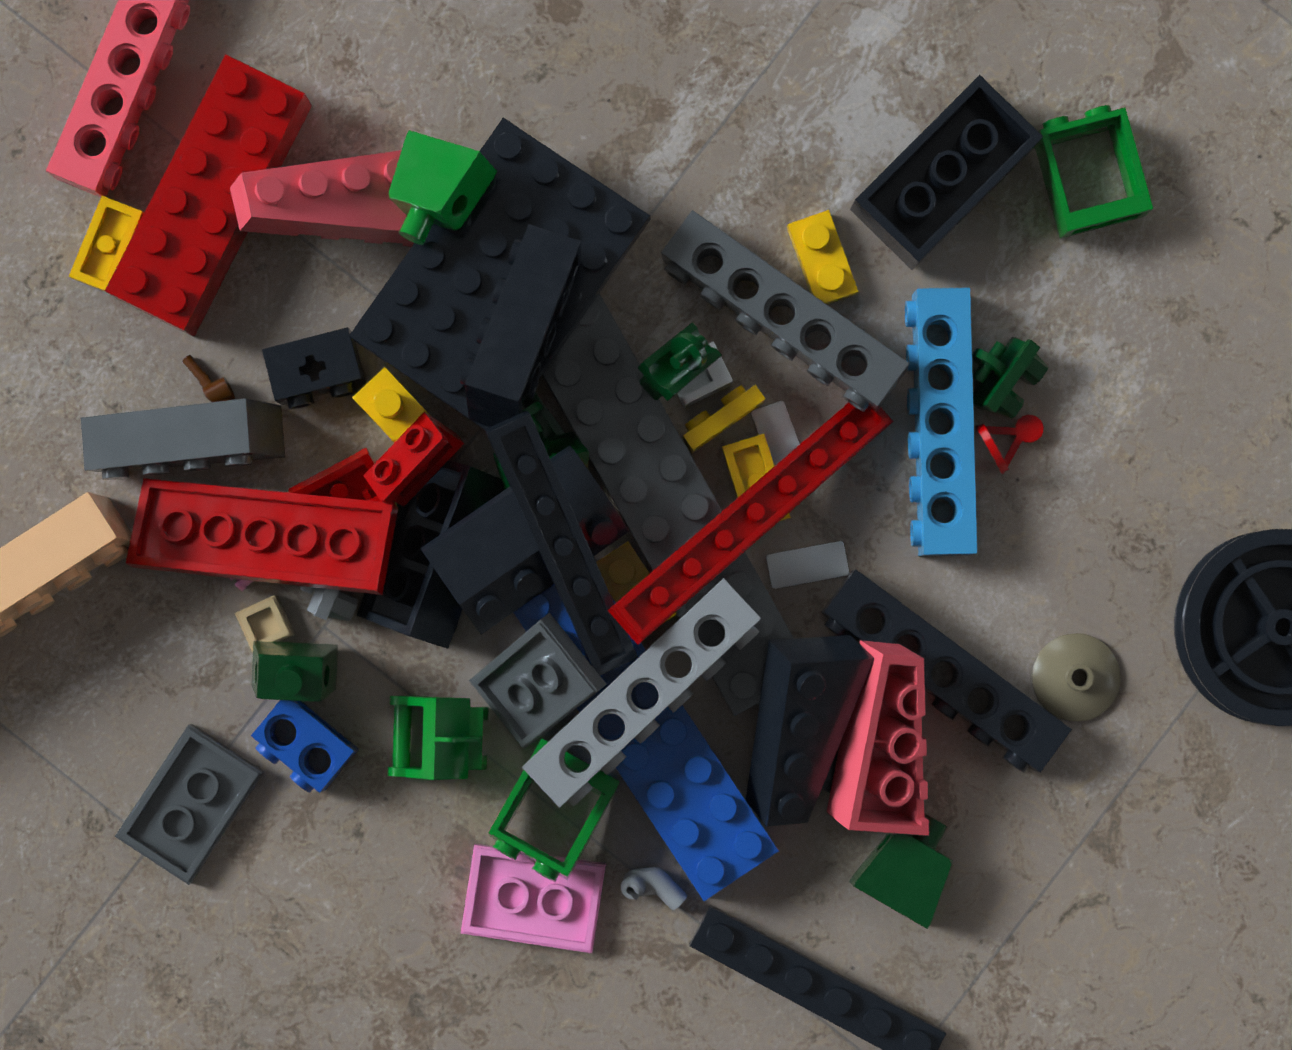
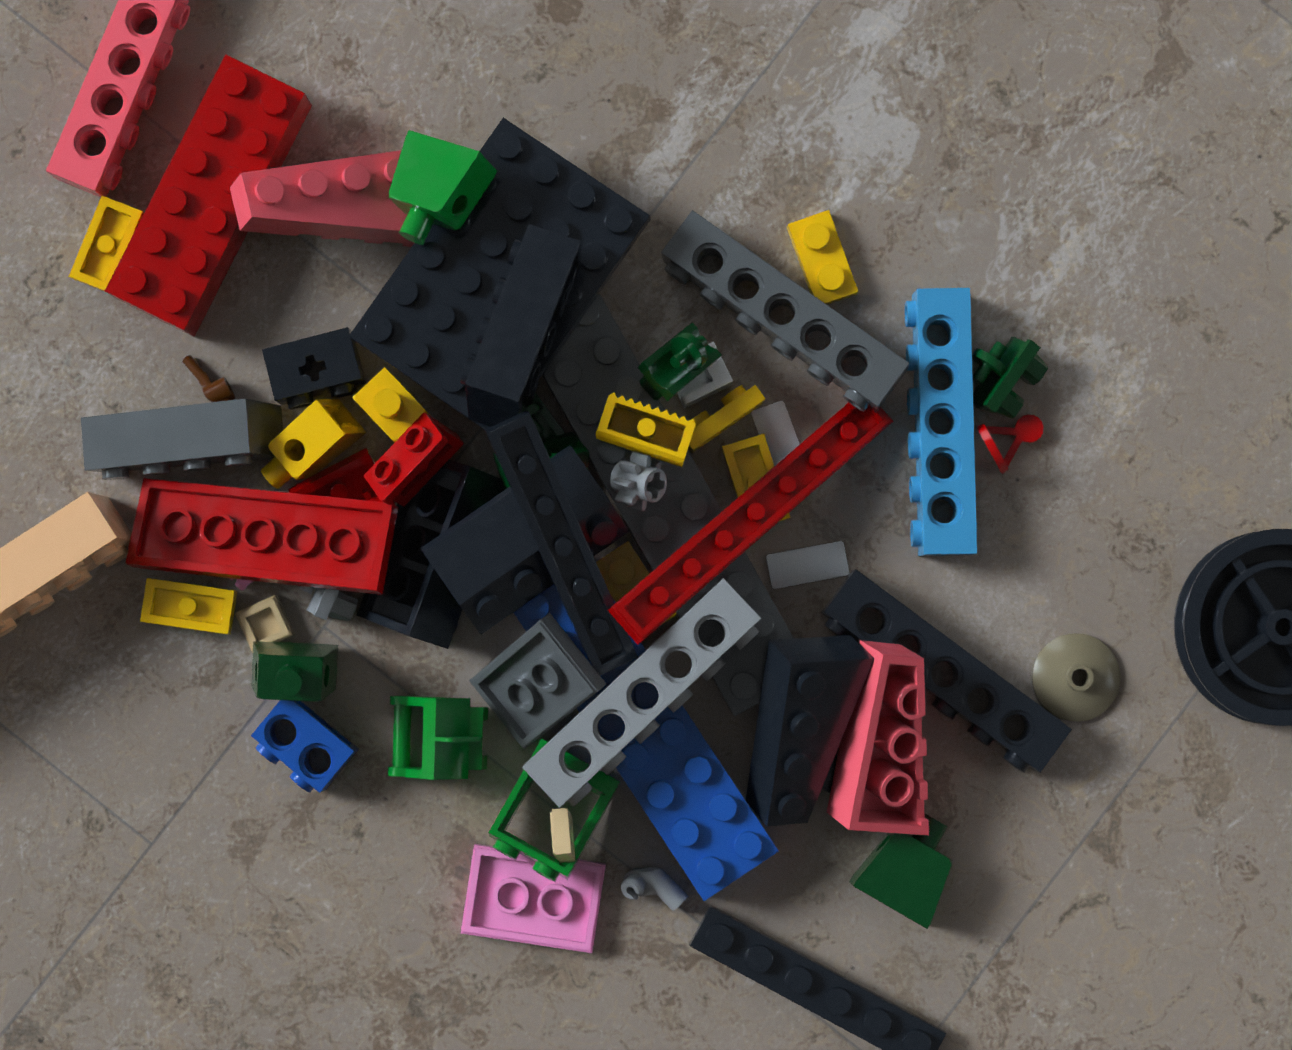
(188, 606): none -> yellow plate
(189, 804): dark grey tile -> none
(323, 429): none -> yellow torso
(562, 835): none -> tan tile
(638, 481): none -> light grey gear
(645, 430): none -> yellow brick
(945, 172): black brick -> none
(1097, 120): green window -> none

